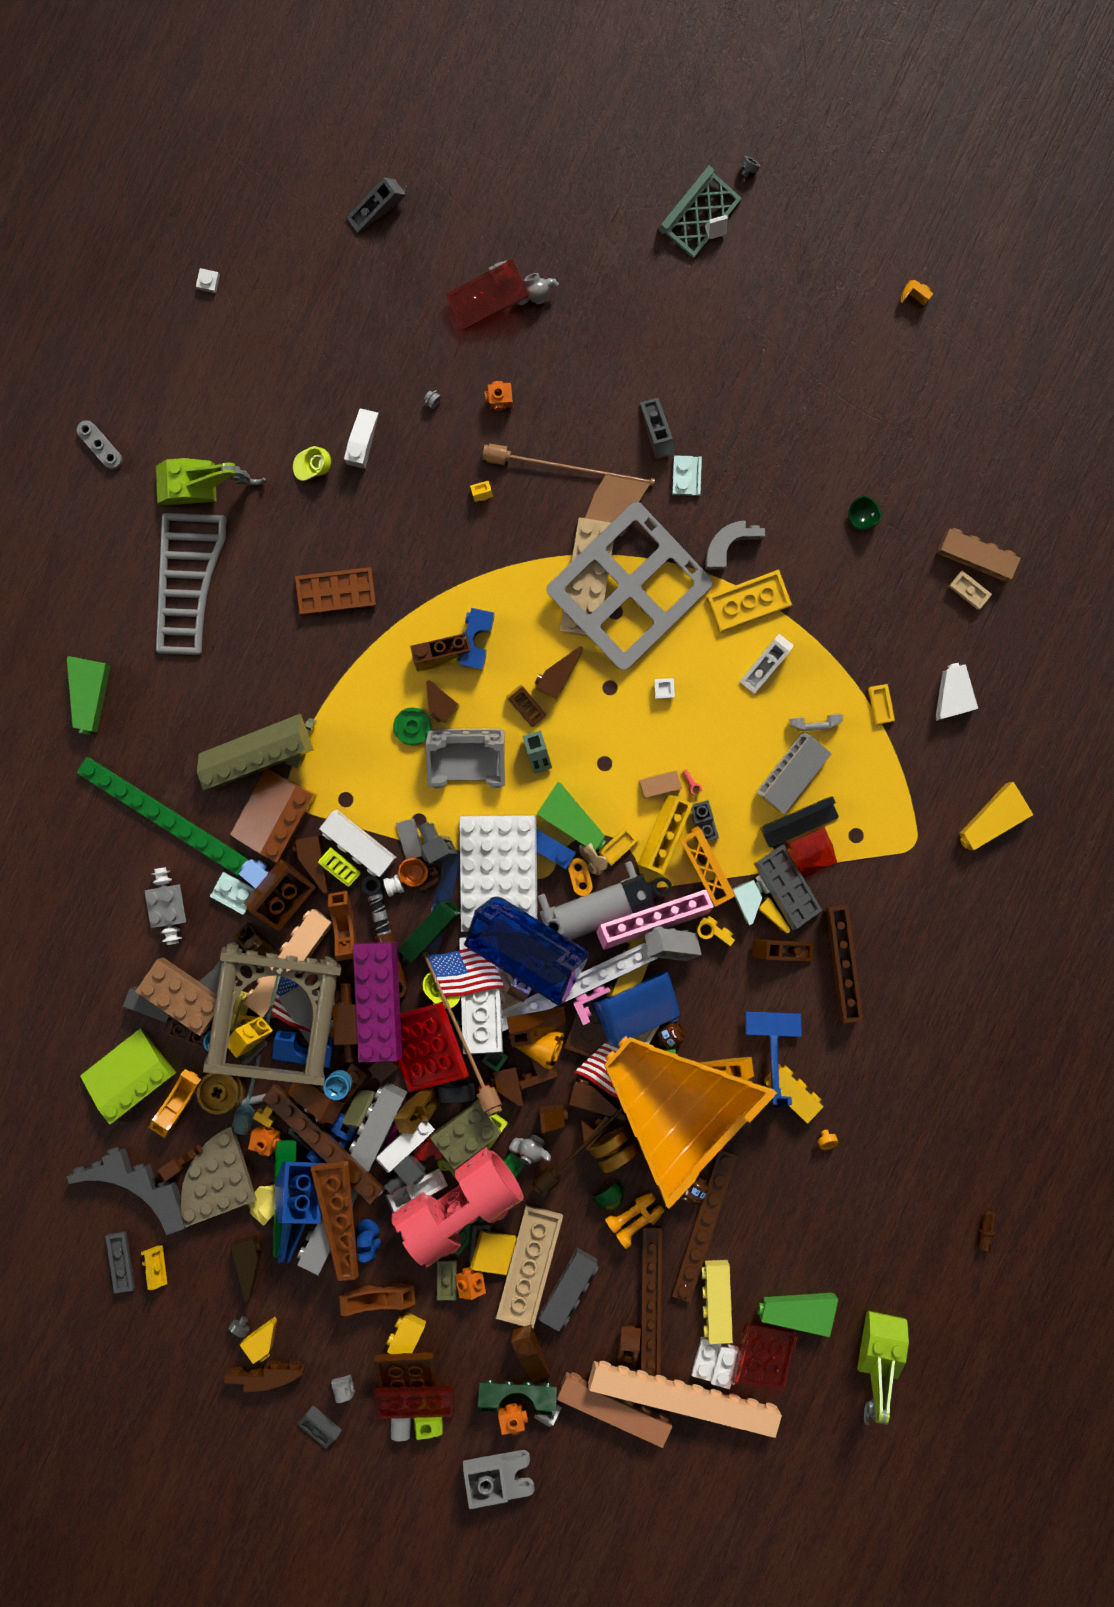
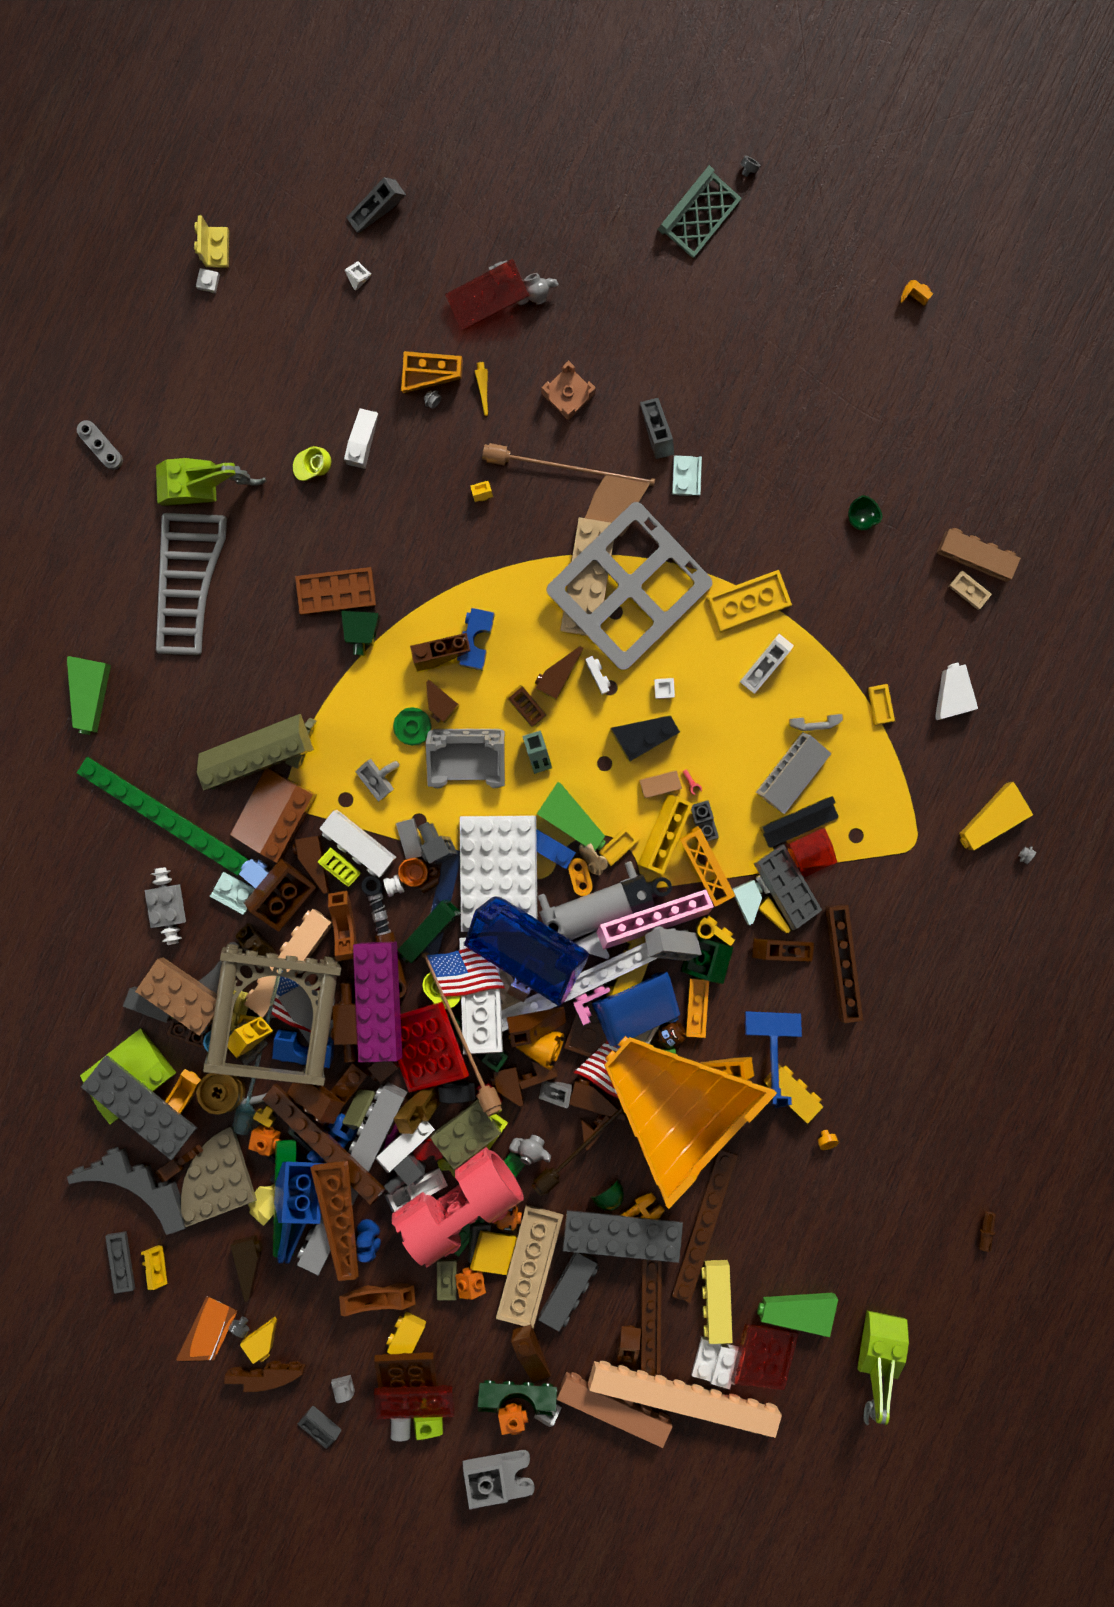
(139, 1107): none -> dark grey plate
(207, 1331): none -> orange sticker
(212, 244): none -> light yellow bracket
(337, 1085): dark azure wheel -> none
(357, 275): none -> white slope
(360, 629): none -> dark green torso
(375, 778): none -> light grey plate
(428, 370): none -> light orange wedge
(482, 378): none -> yellow piece
(499, 395): orange brick -> none
(511, 1220): none -> orange head
(552, 1117): reddish brown slope -> none
(556, 1093): none -> light grey slope
(568, 391): none -> nougat panel
(592, 945): none -> white slope
(595, 667): none -> white plate
(614, 1149): pearl gold wheel -> none
(622, 1236): none -> dark grey plate
(644, 735): none -> black wedge
(696, 1191): reddish brown head -> none
(697, 1008): none -> light orange plate
(712, 963): none -> dark green slope
(716, 227): white slope -> none
(724, 538): light grey arch -> none
(1027, 854): none -> light grey plate

